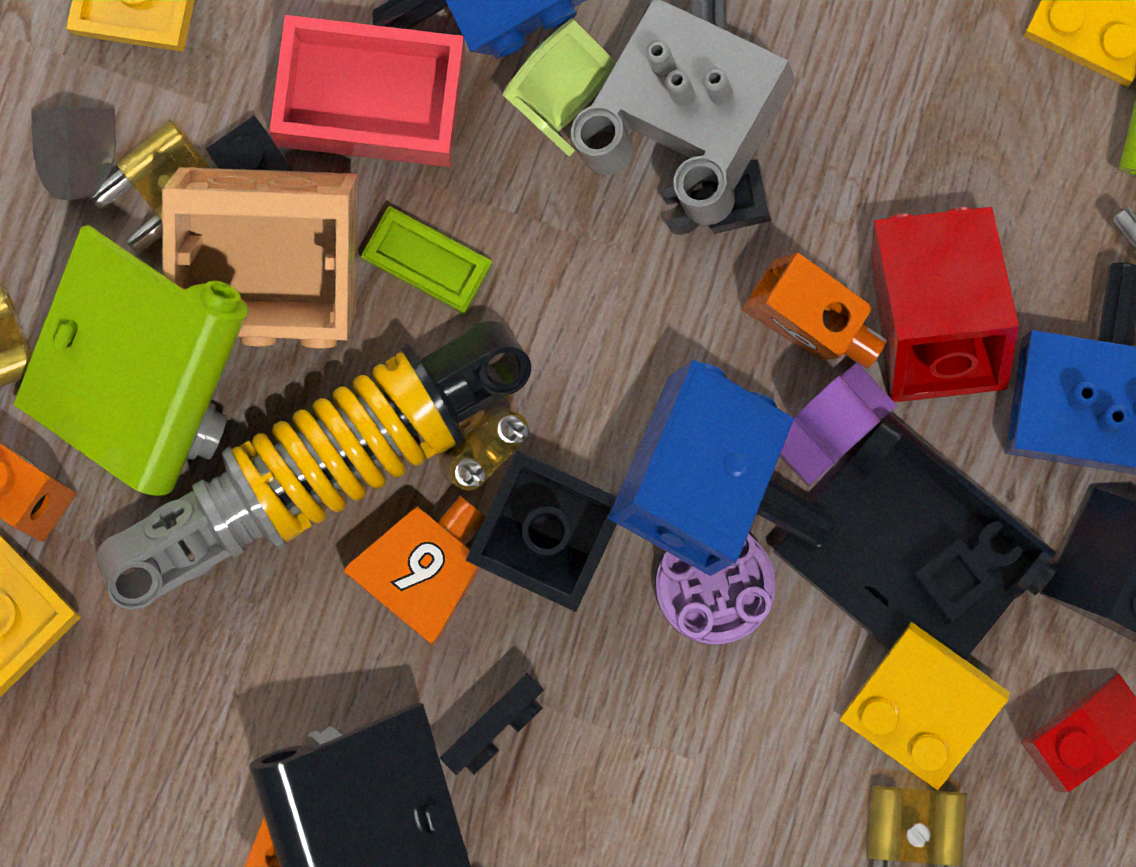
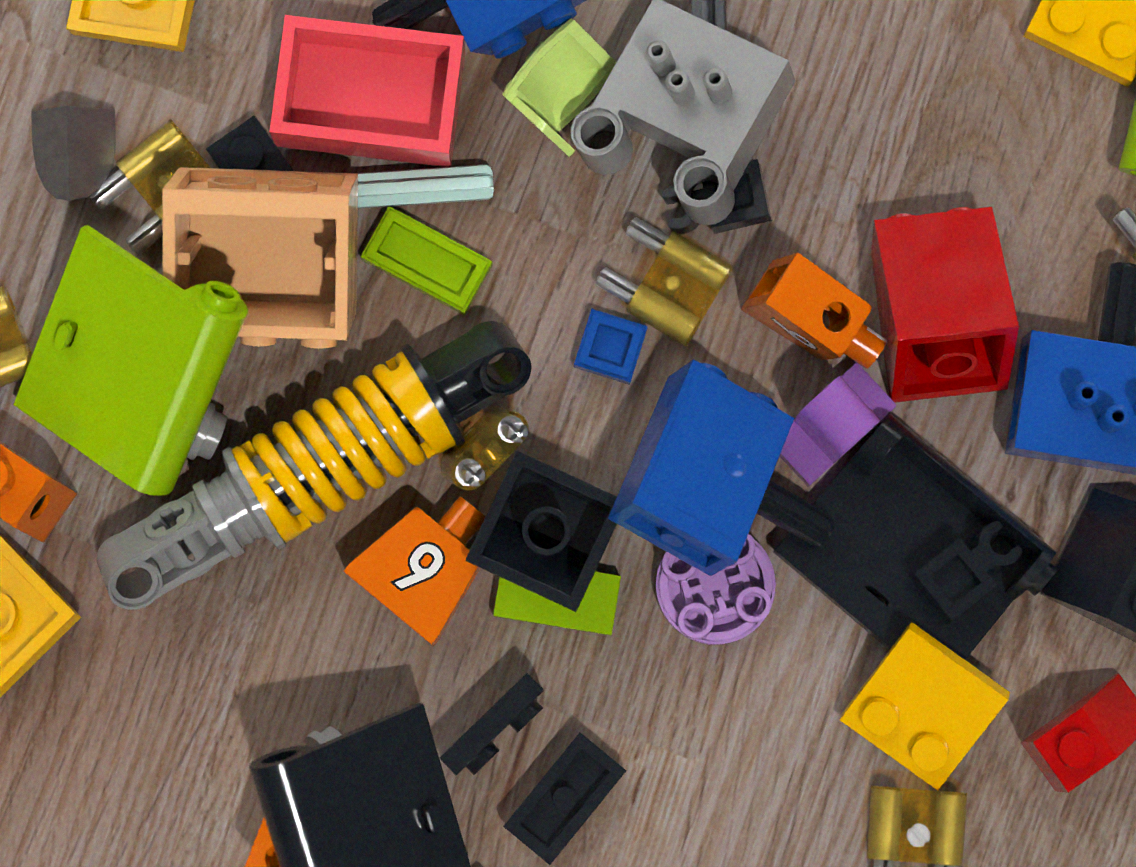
(425, 186): none -> light aqua axle
(564, 798): none -> black plate
(593, 615): none -> lime tile
(610, 346): none -> blue tile
(676, 287): none -> clear yellow piece

